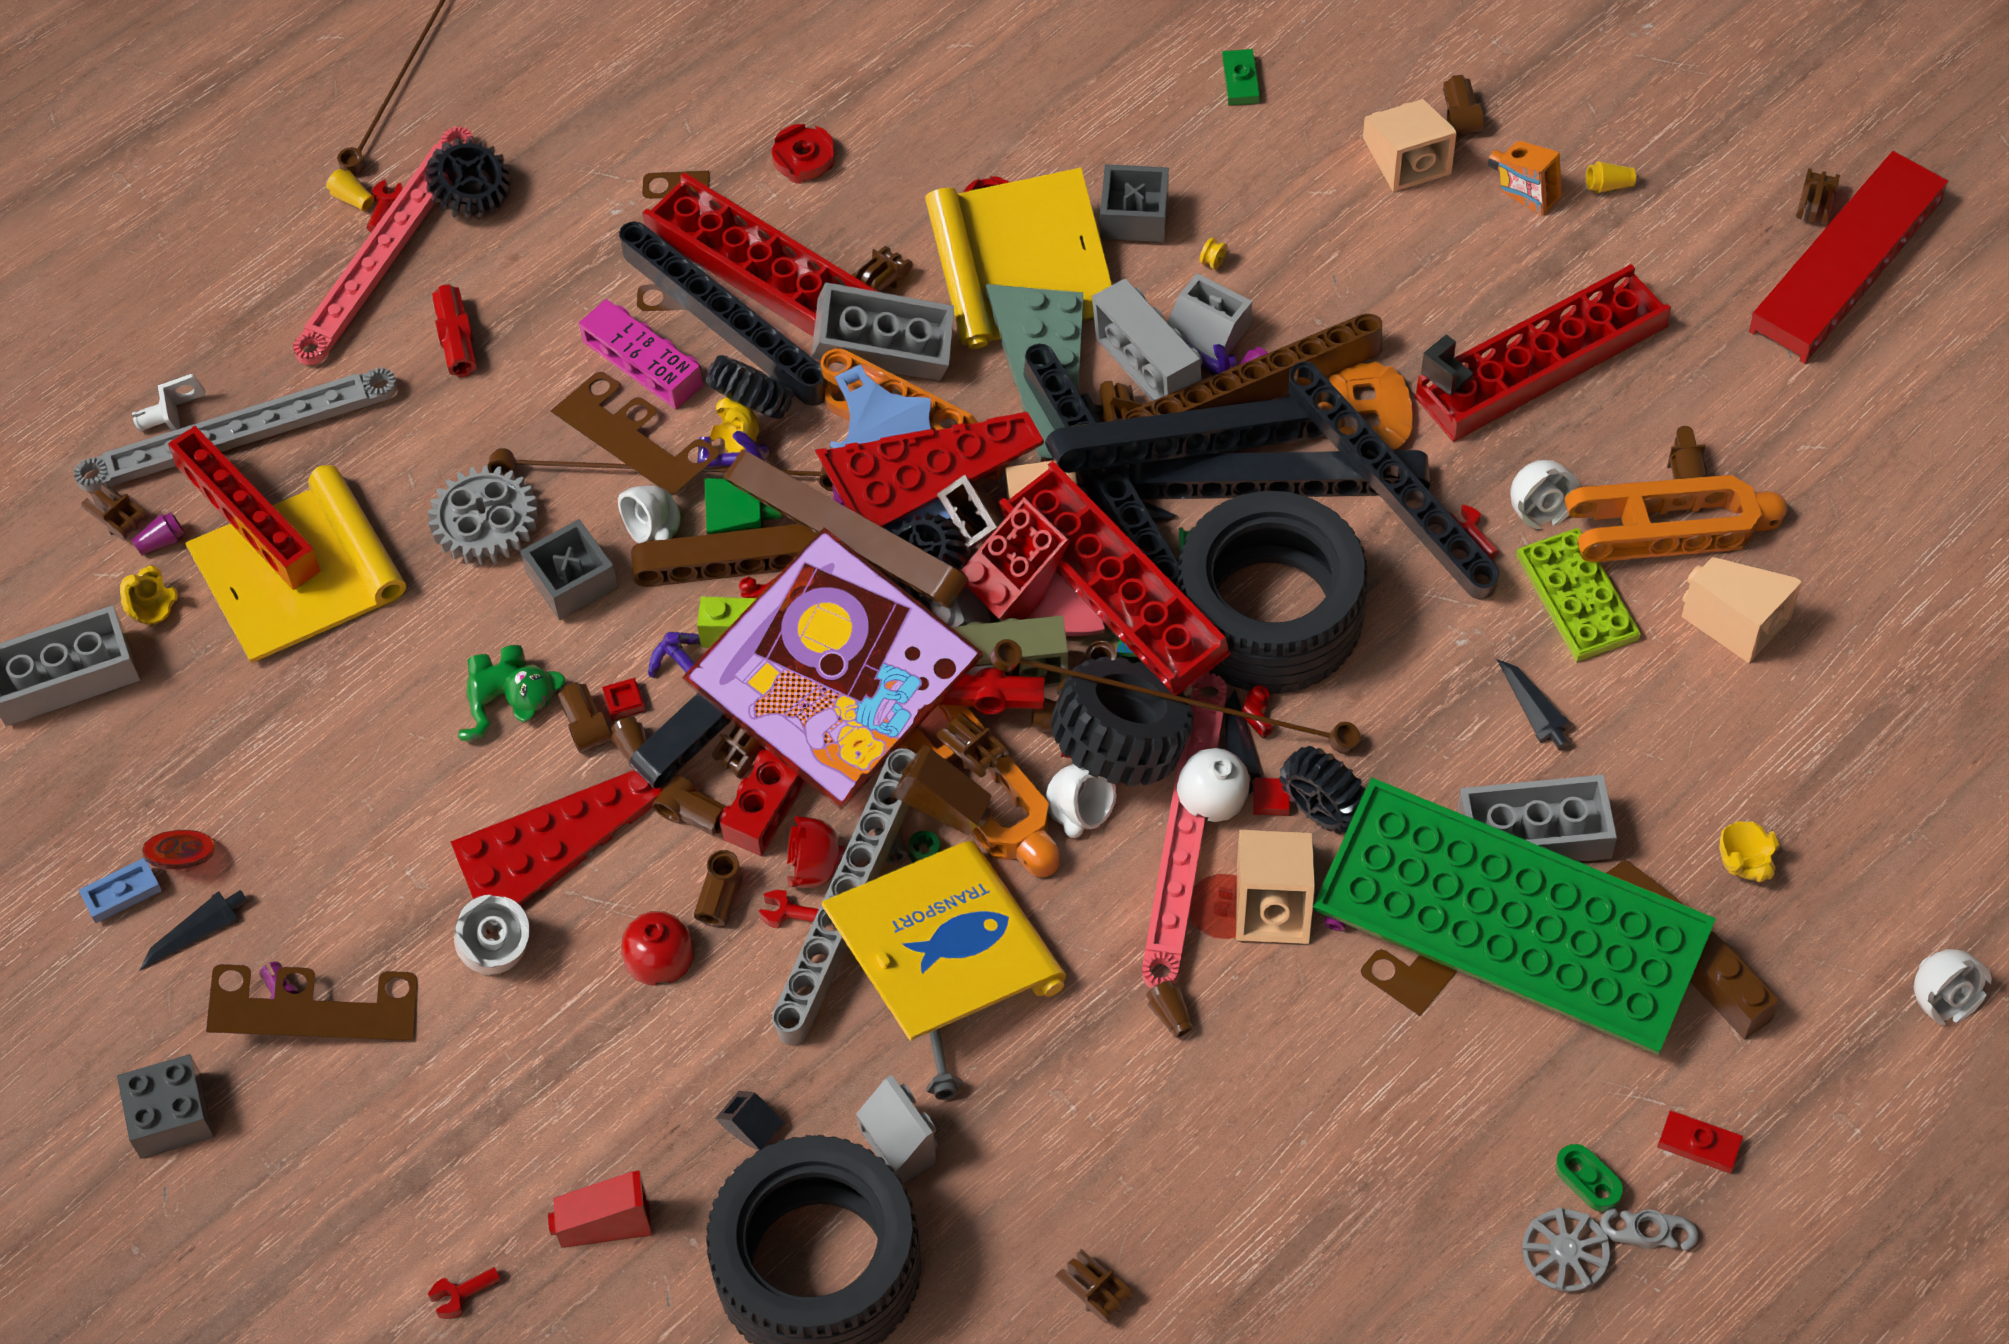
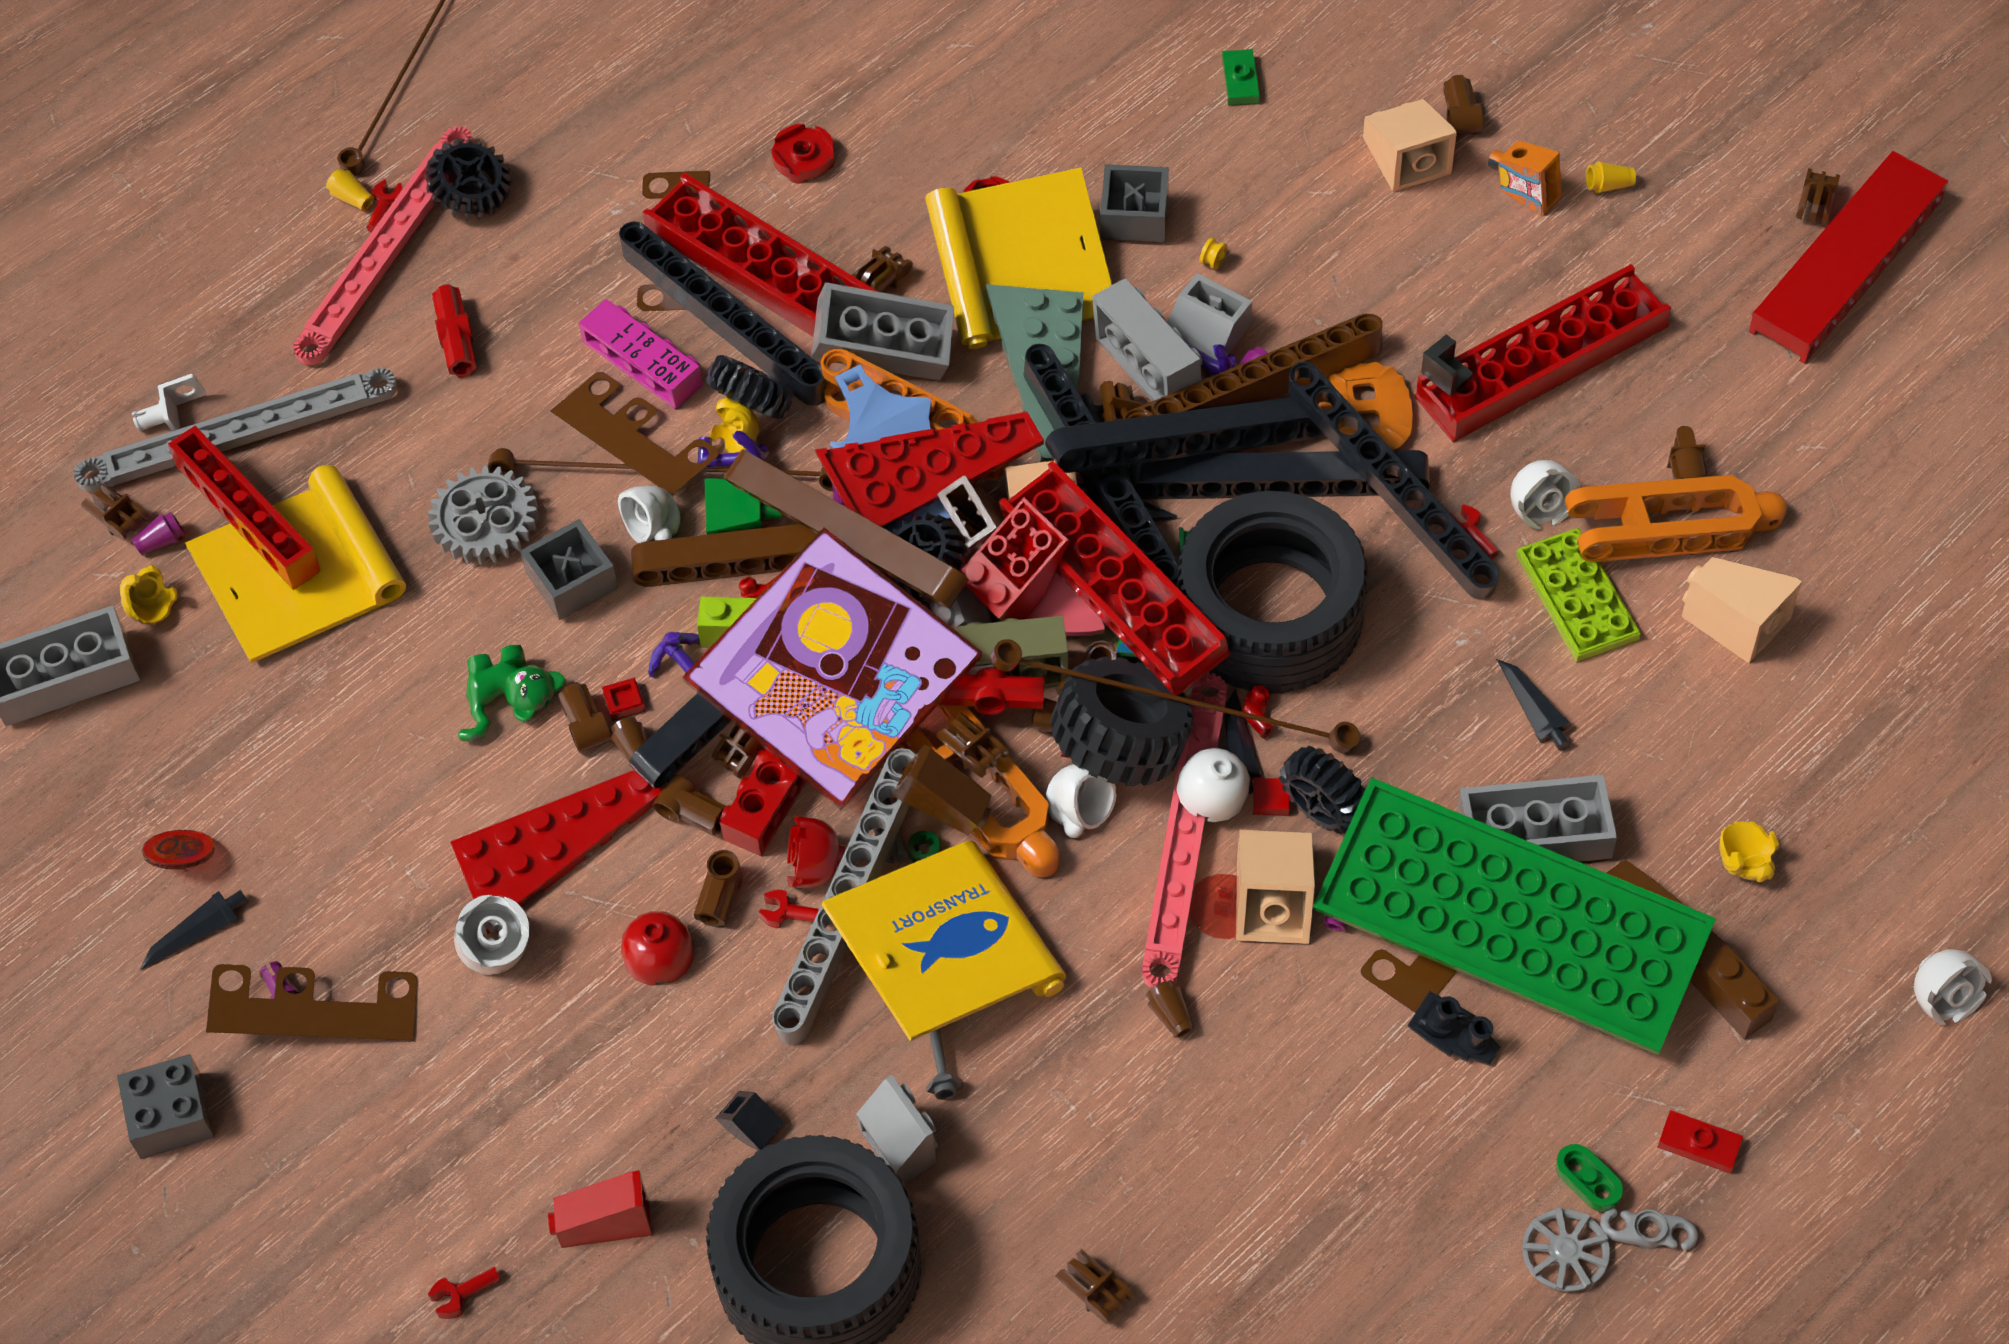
(120, 890): medium blue plate -> none
(1454, 1029): none -> black connector

